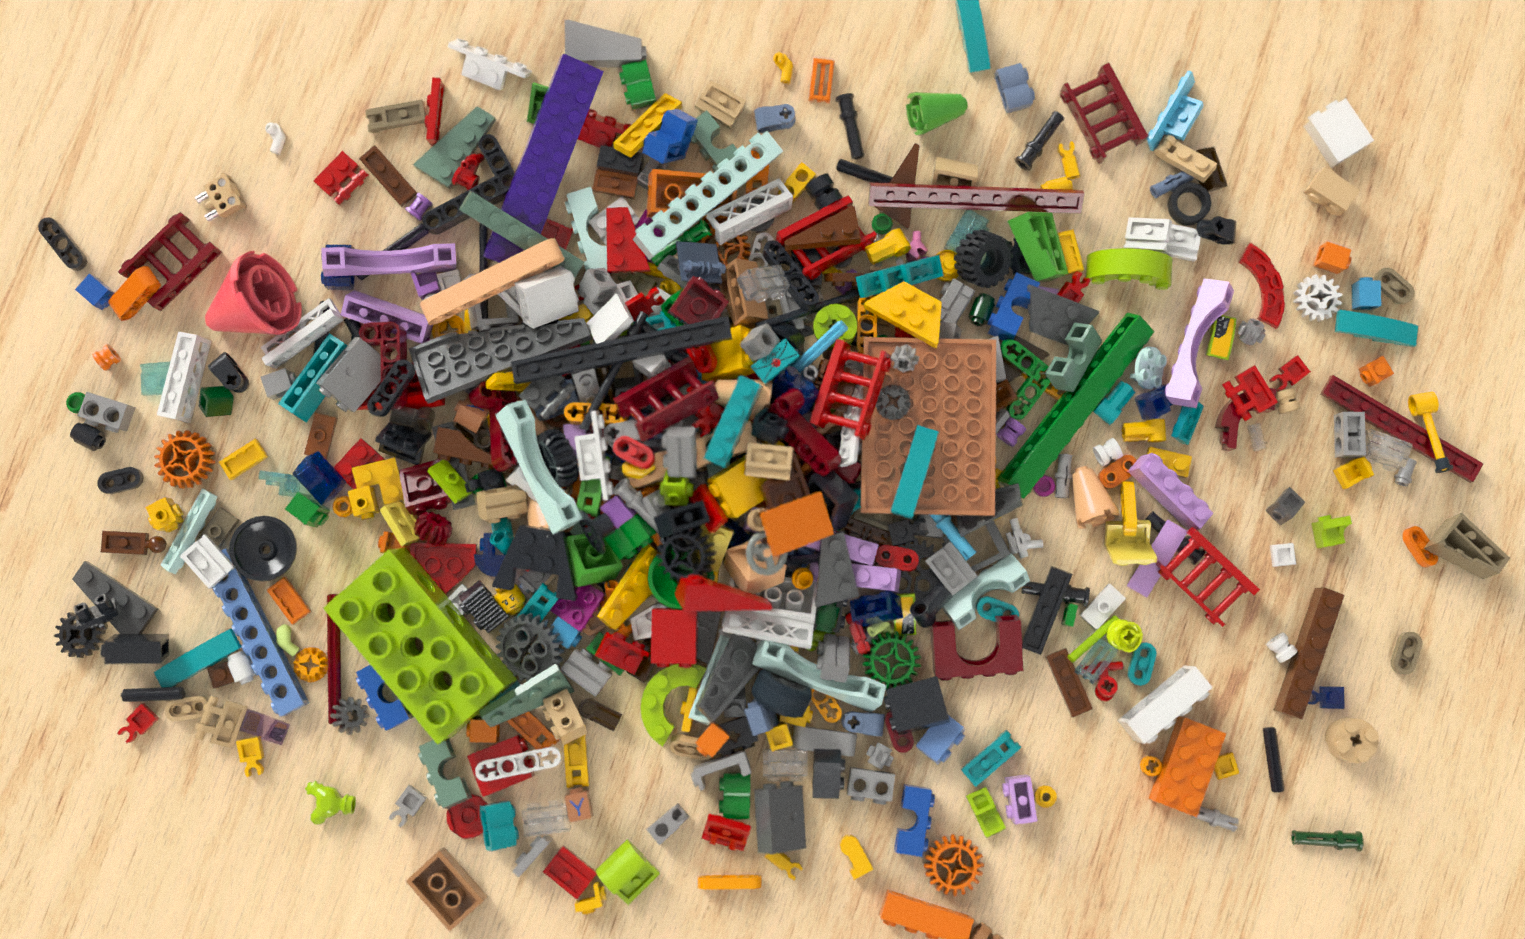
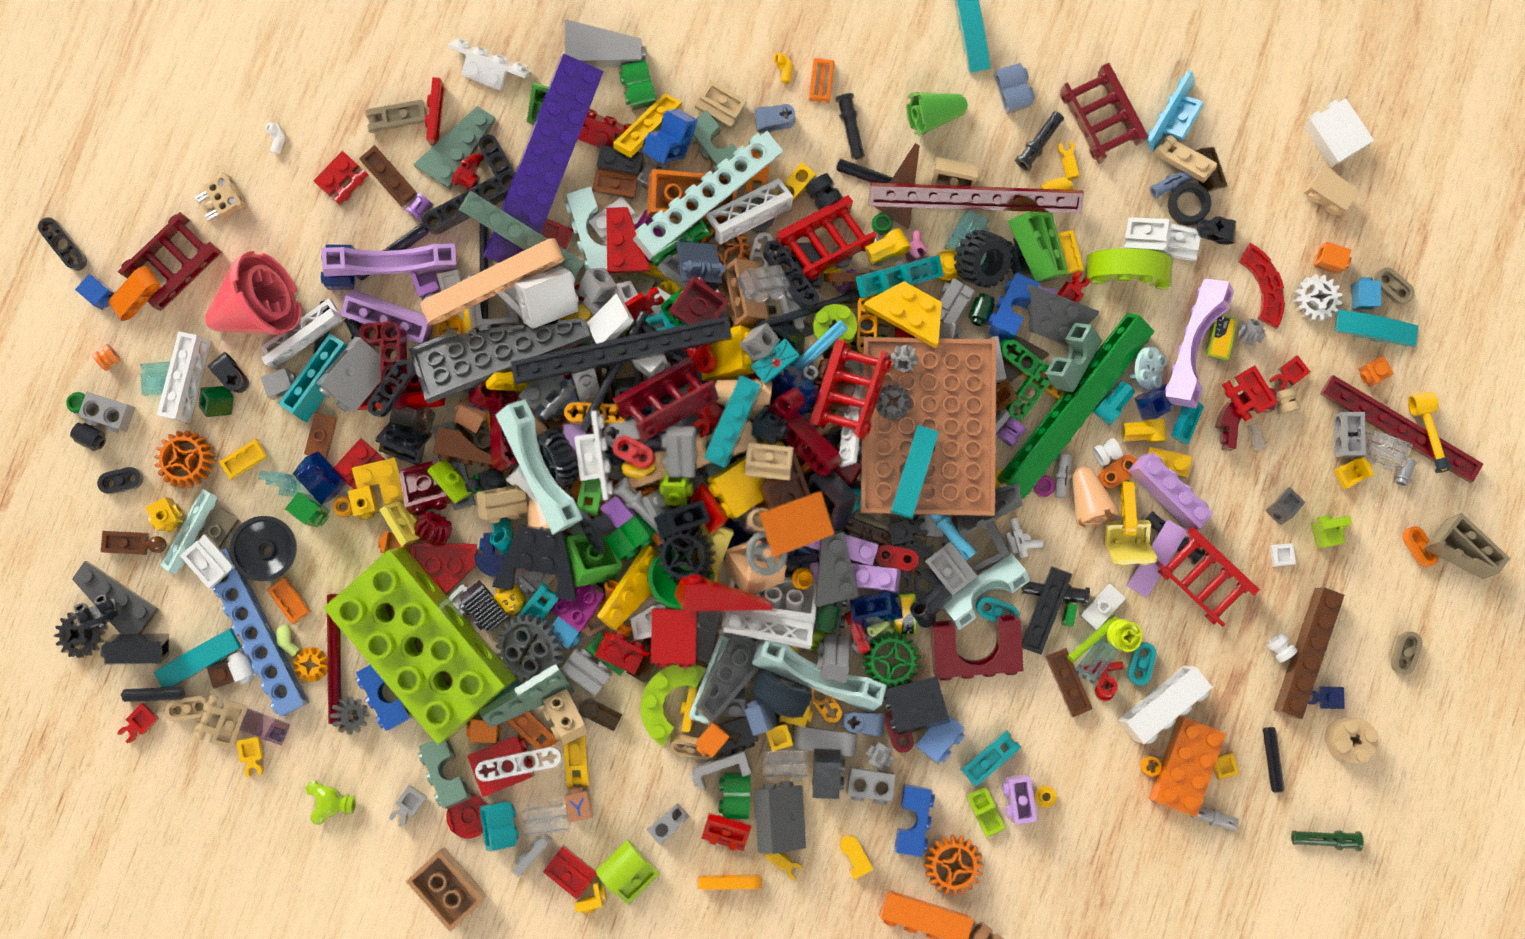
(834, 231): reddish brown wing -> none

